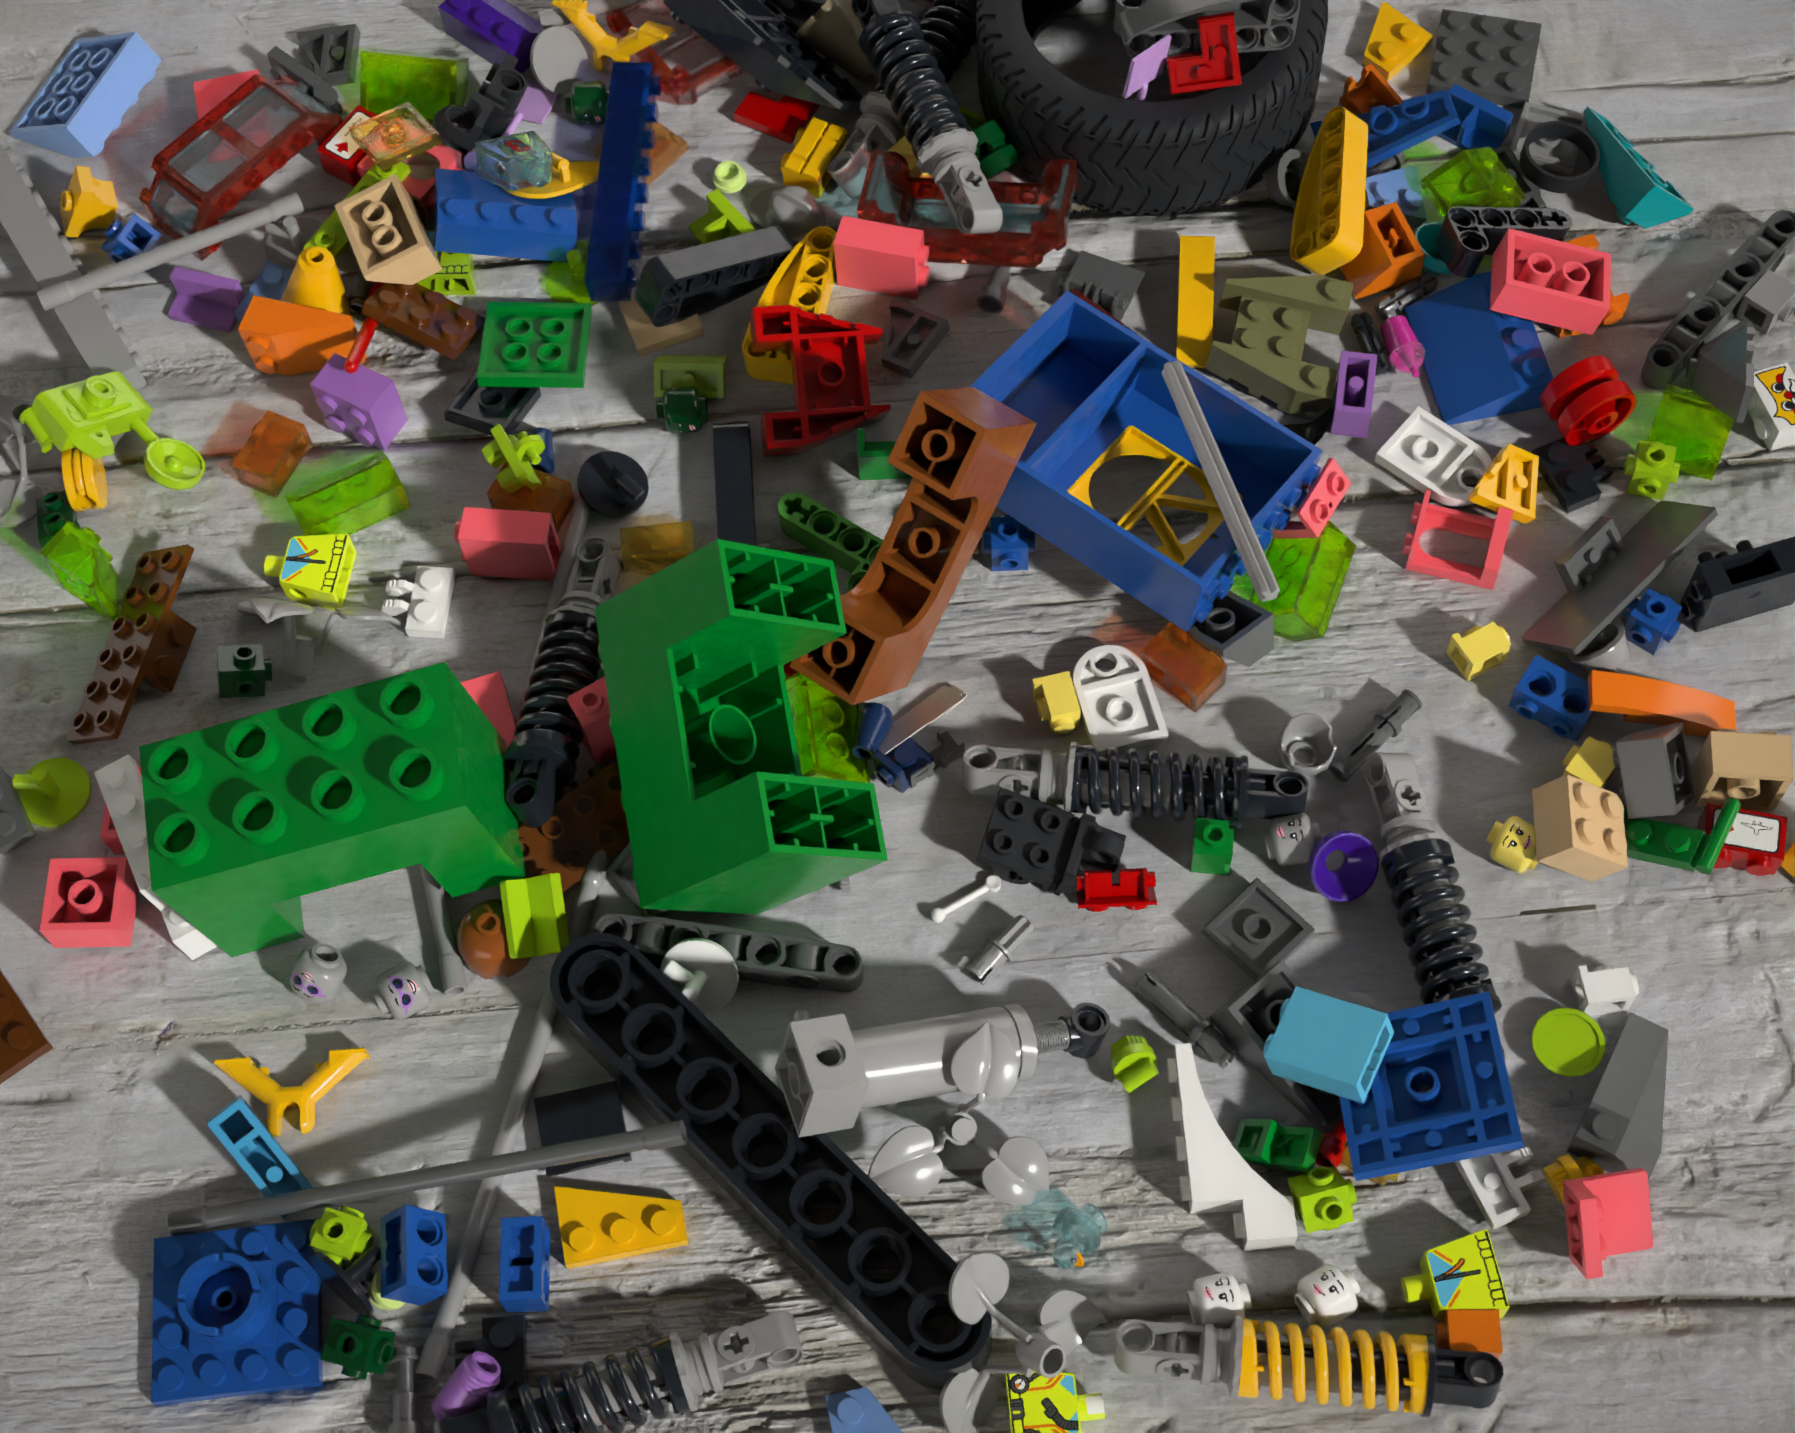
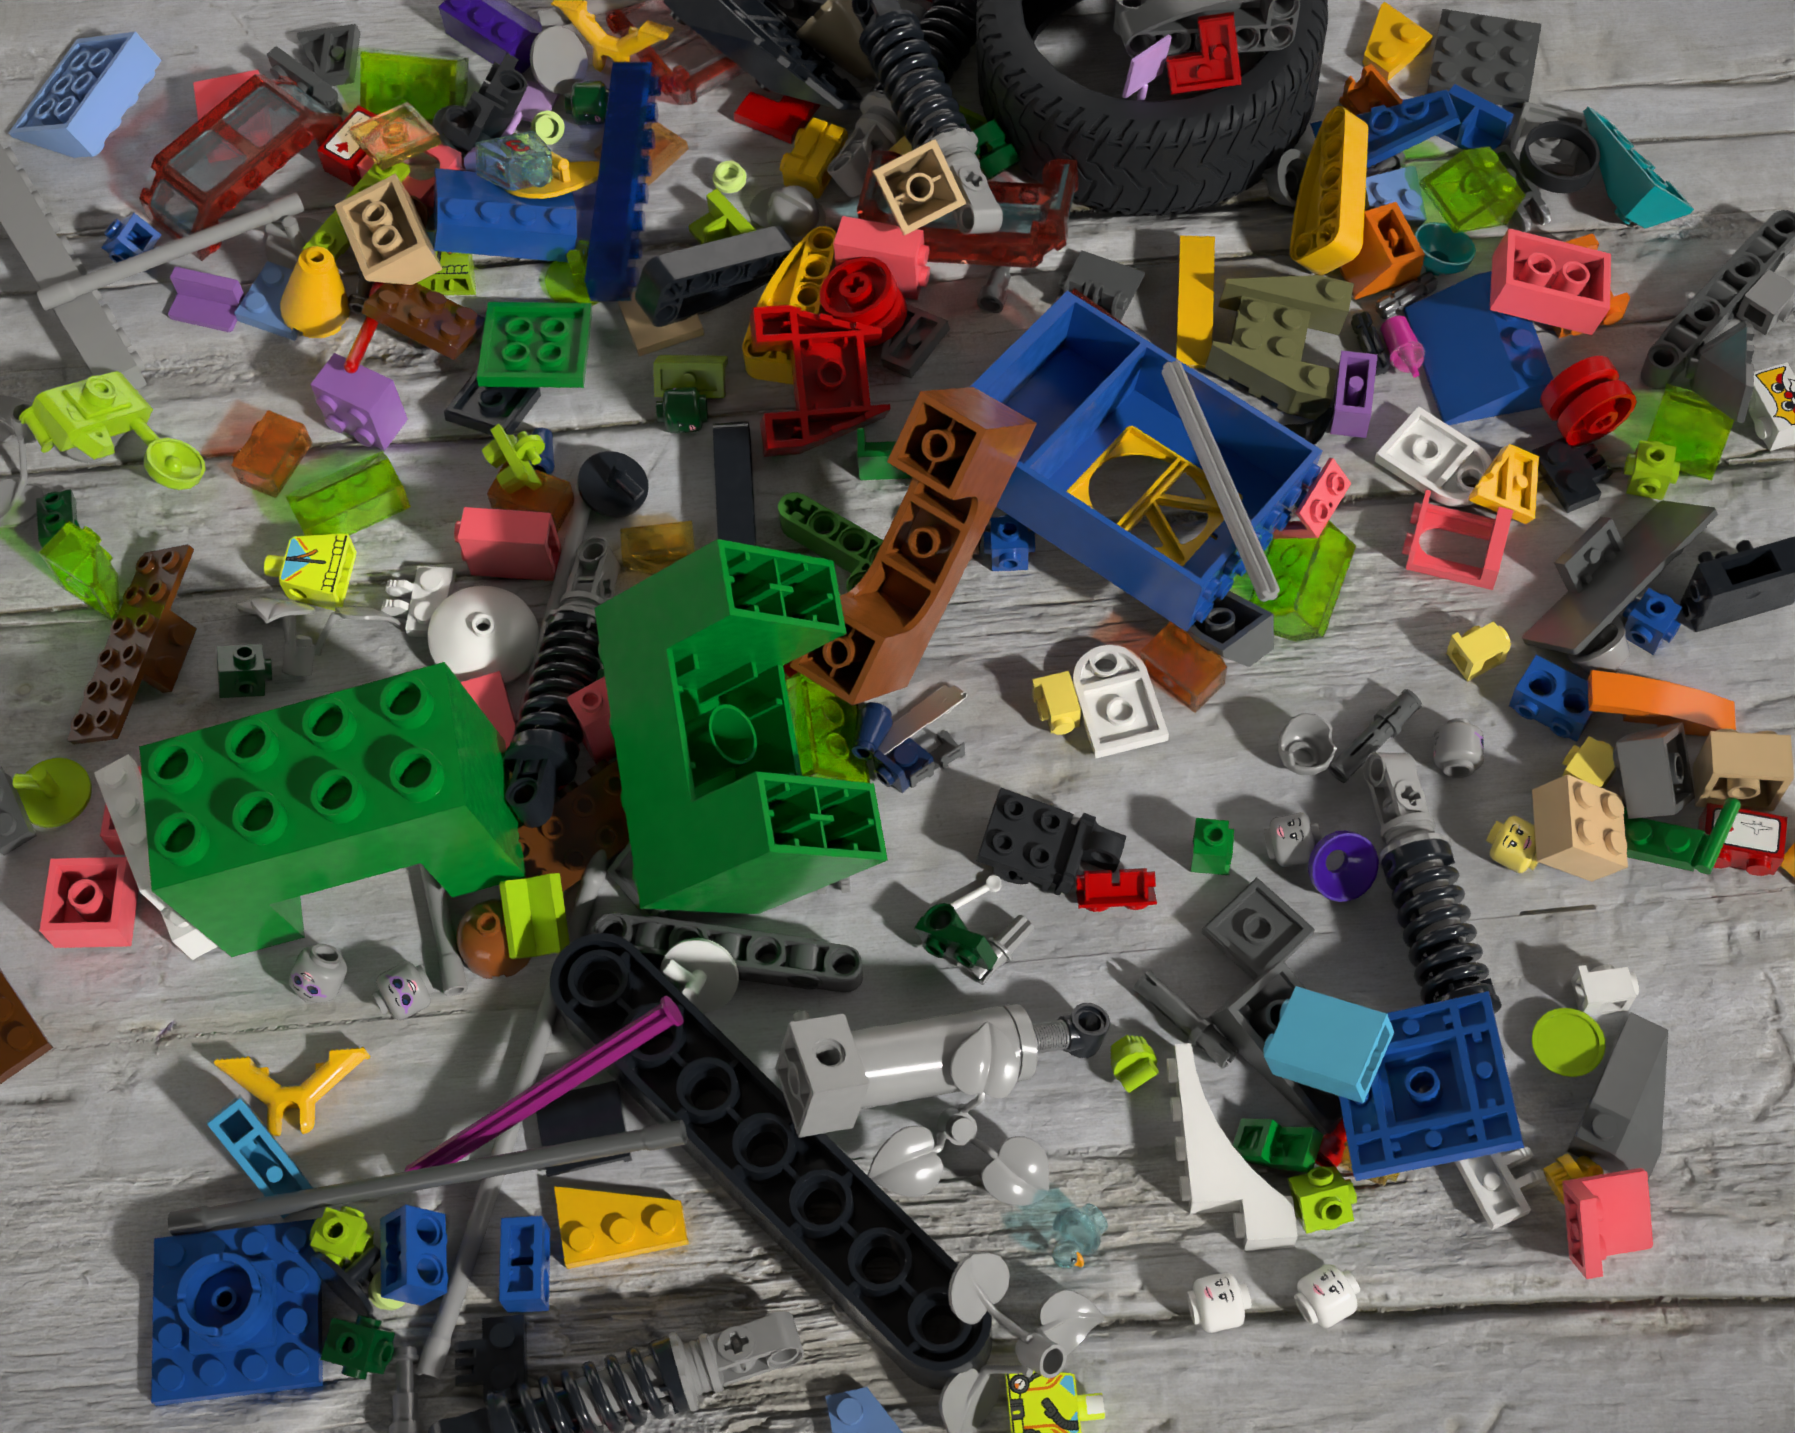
(84, 480): yellow head -> none
(87, 203): yellow brick -> none
(294, 337): orange slope -> none
(467, 1386): medium lavender head -> none
(473, 653): none -> white dish
(548, 126): none -> yellowish green plate
(552, 1086): none -> magenta axle
(866, 294): none -> red wheel
(919, 187): none -> tan slope
(947, 935): none -> dark green plate
(1153, 784): black piece -> none
(1262, 1357): piece -> none
(1458, 748): none -> light grey head
(1459, 1277): neon yellow torso -> none
(1470, 1331): orange brick -> none
(1477, 231): black beam -> none

